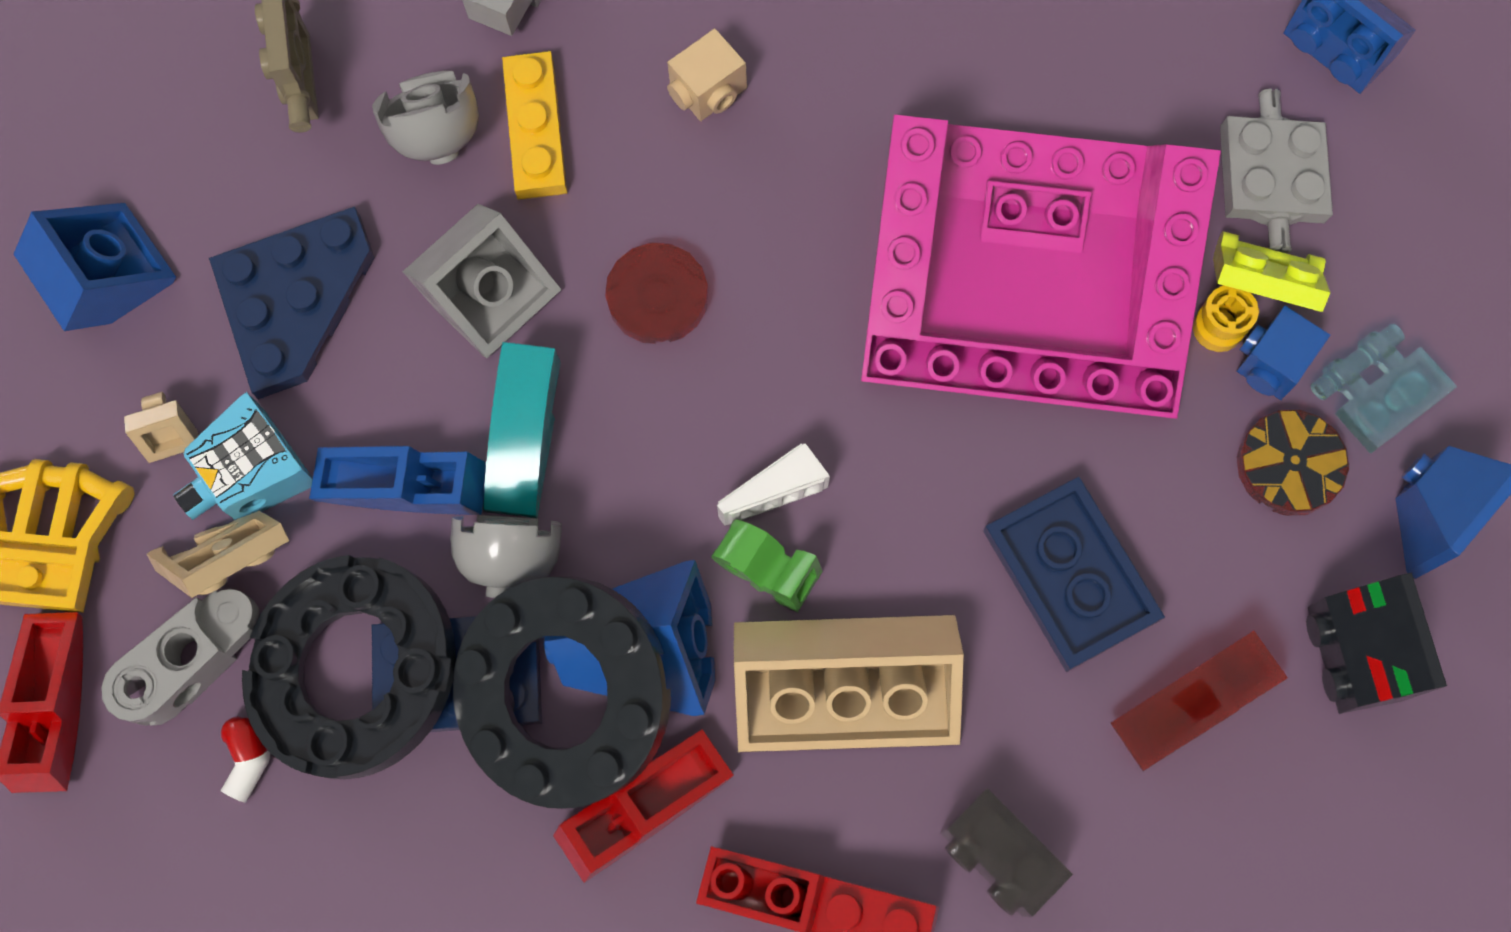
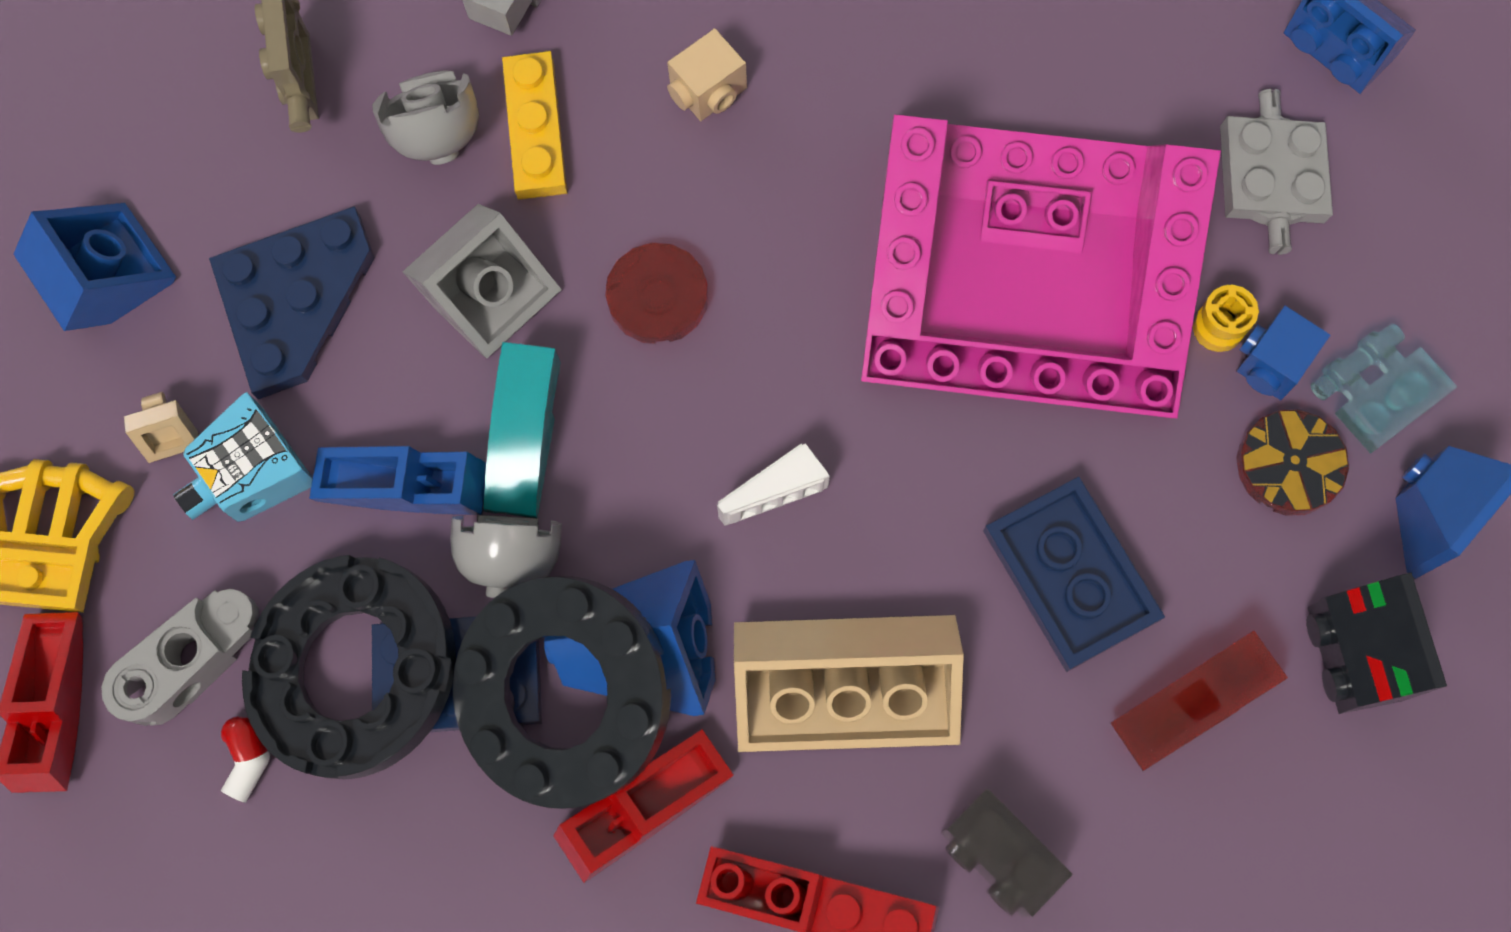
(220, 553): tan wing -> none
(763, 562): bright green leg -> none
(1271, 272): neon yellow plate -> none

